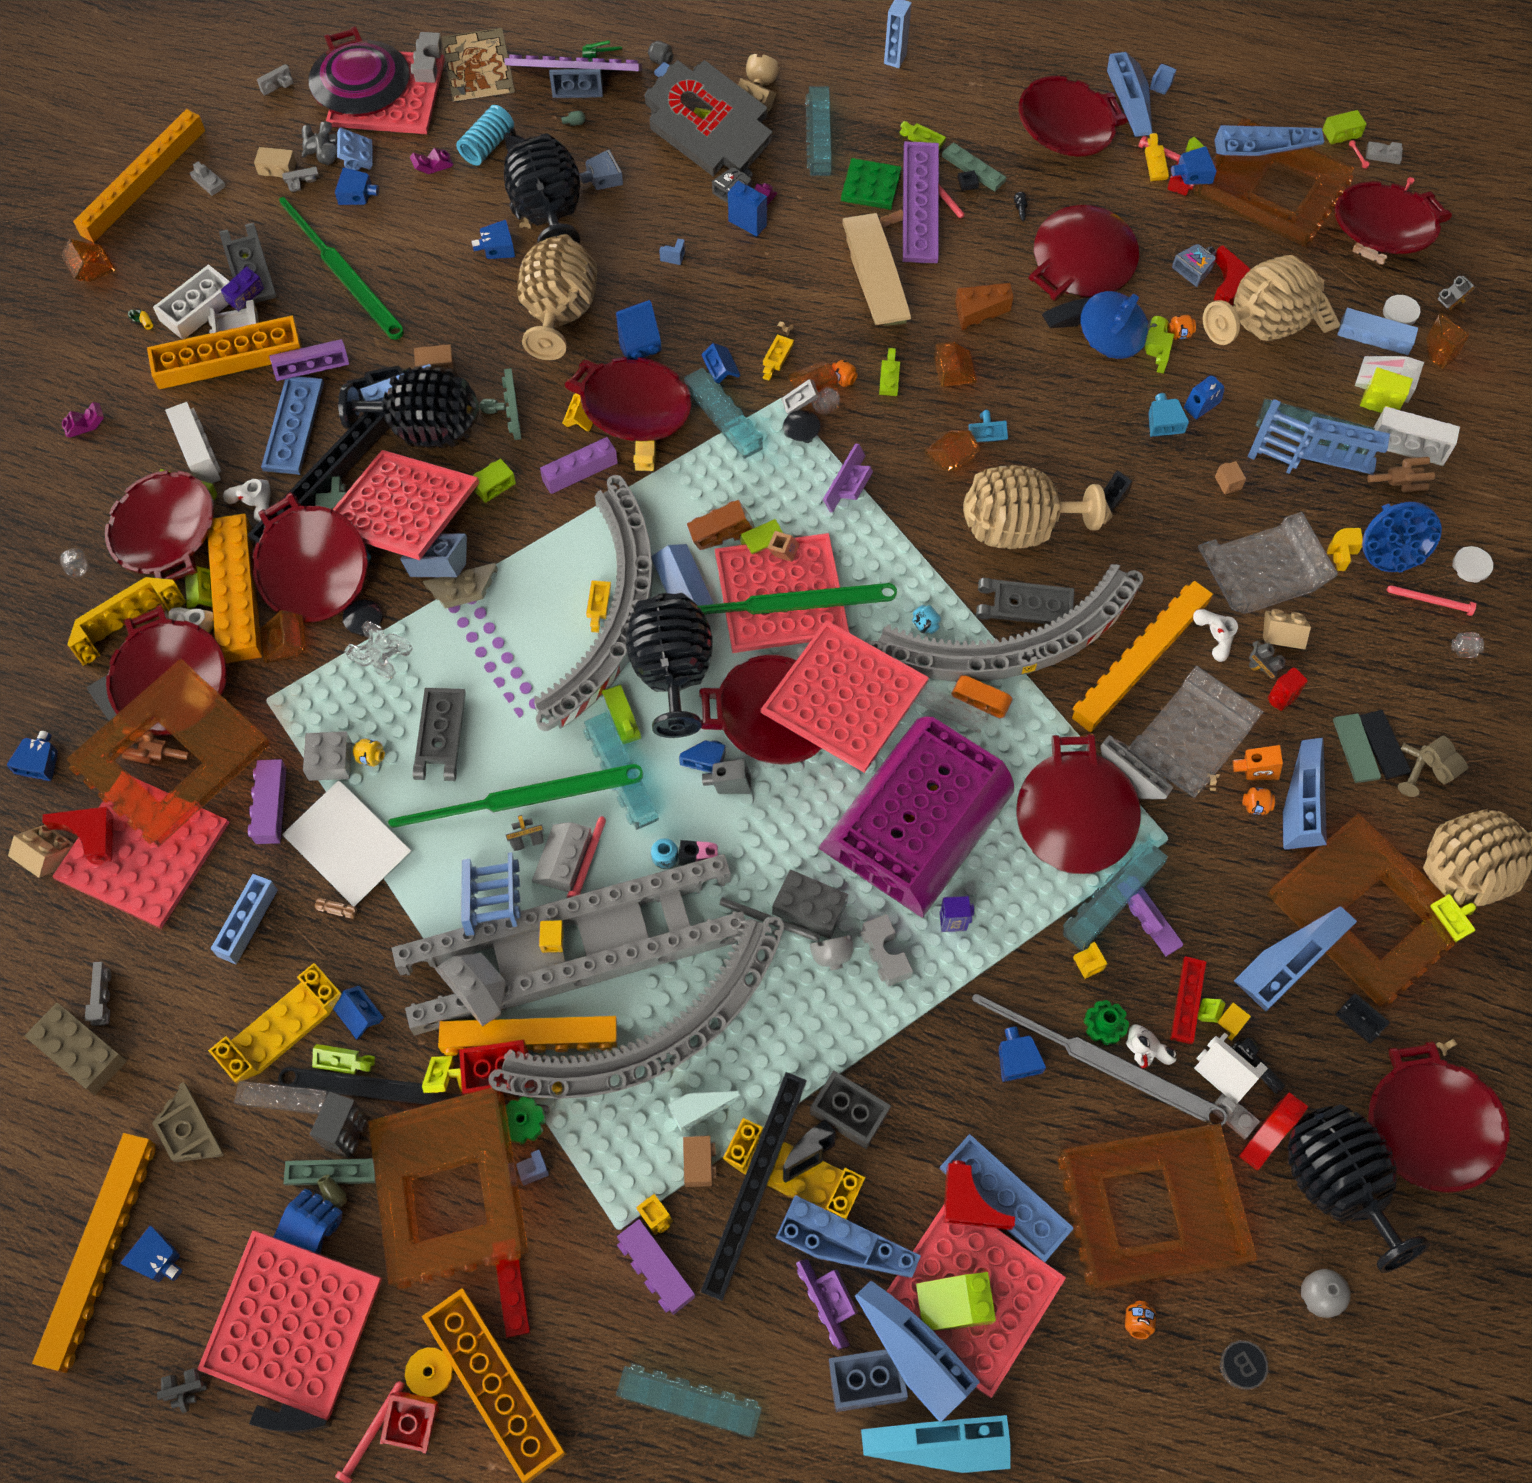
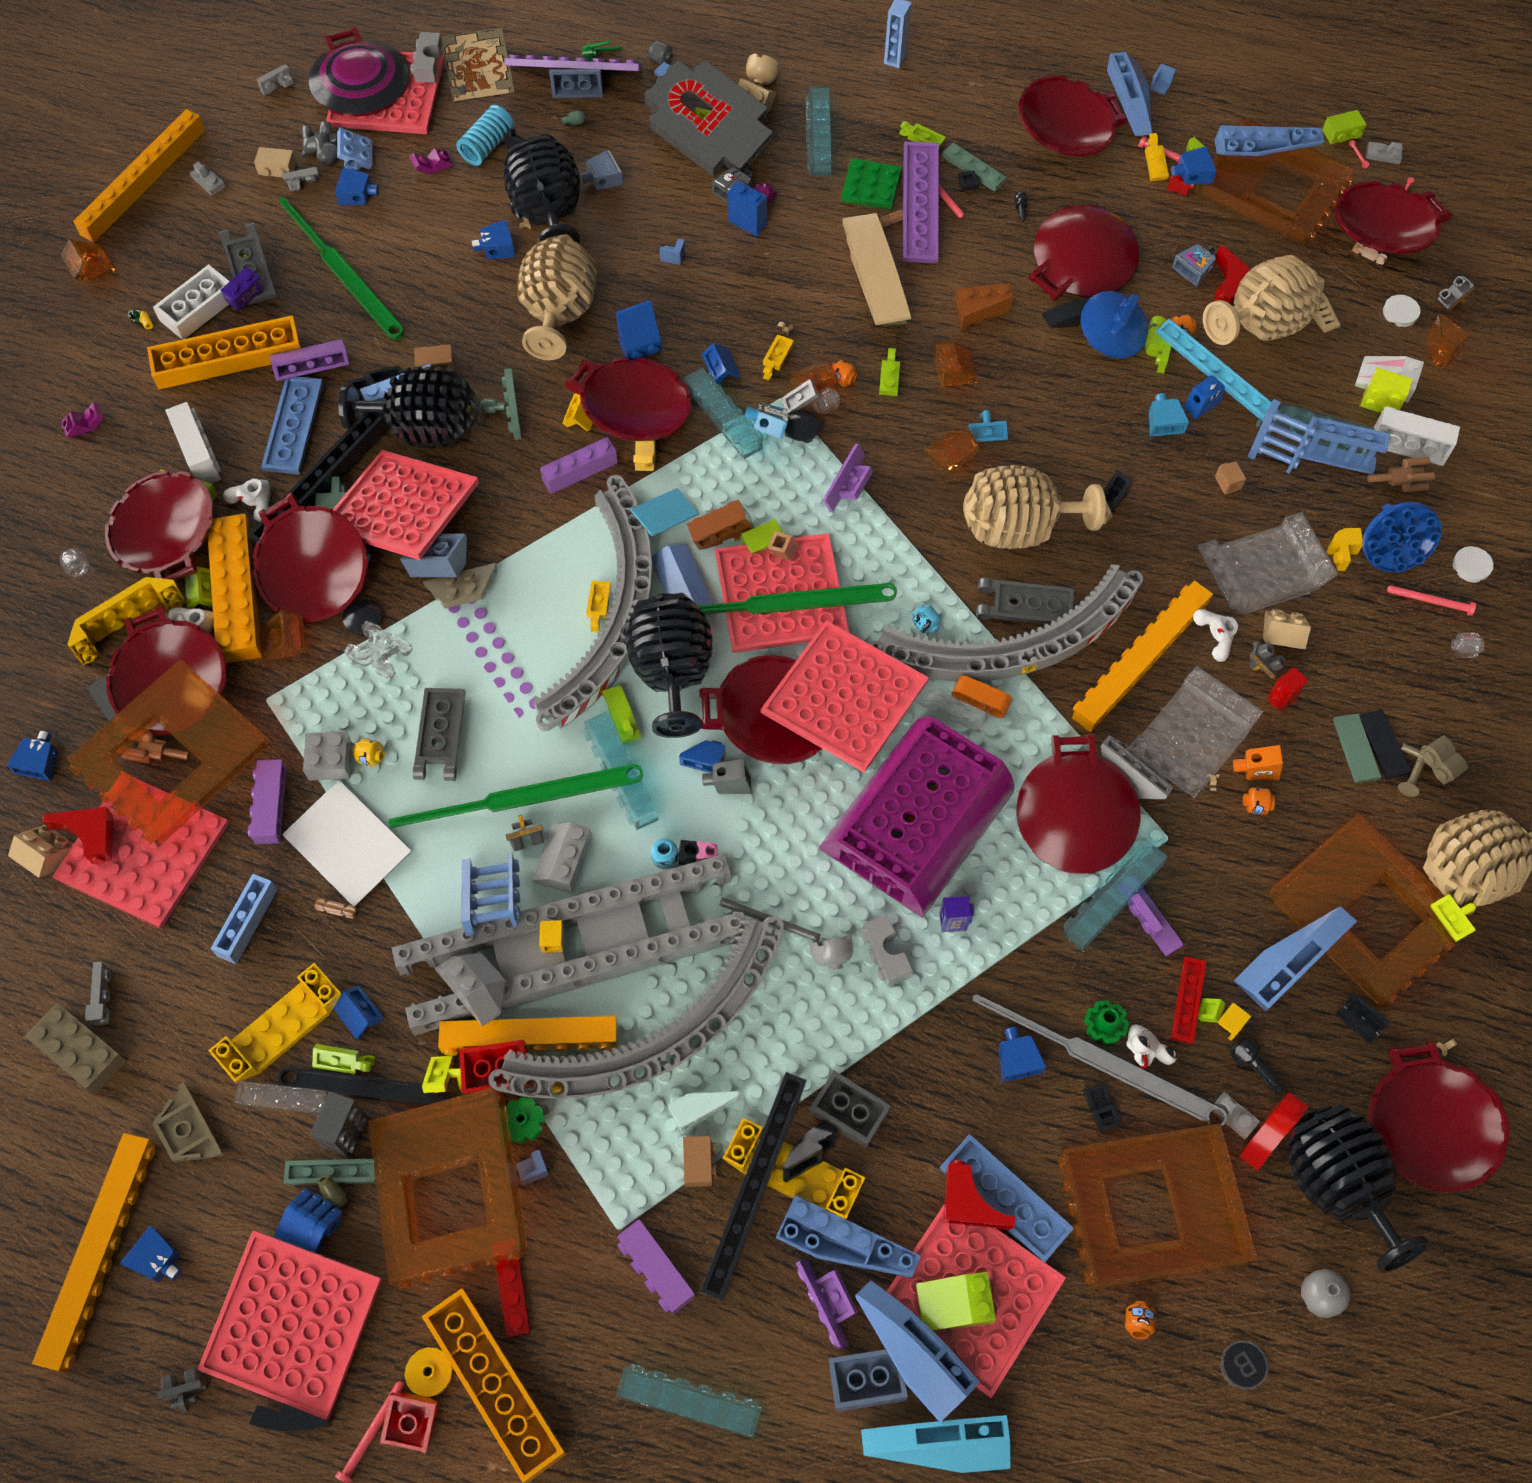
(233, 319): white panel -> none
(494, 480): lime brick -> none
(588, 858): coral bar -> none
(655, 1215): yellow bracket -> none
(664, 512): none -> medium azure window
(768, 419): none -> dark azure torso
(810, 904): dark grey brick -> none
(1090, 961): yellow panel -> none
(1101, 1108): none -> black slope
(1212, 366): none -> medium azure tile
(1228, 1069): white panel -> none
(1305, 803): medium blue wedge -> none
(1377, 331): light blue brick -> none

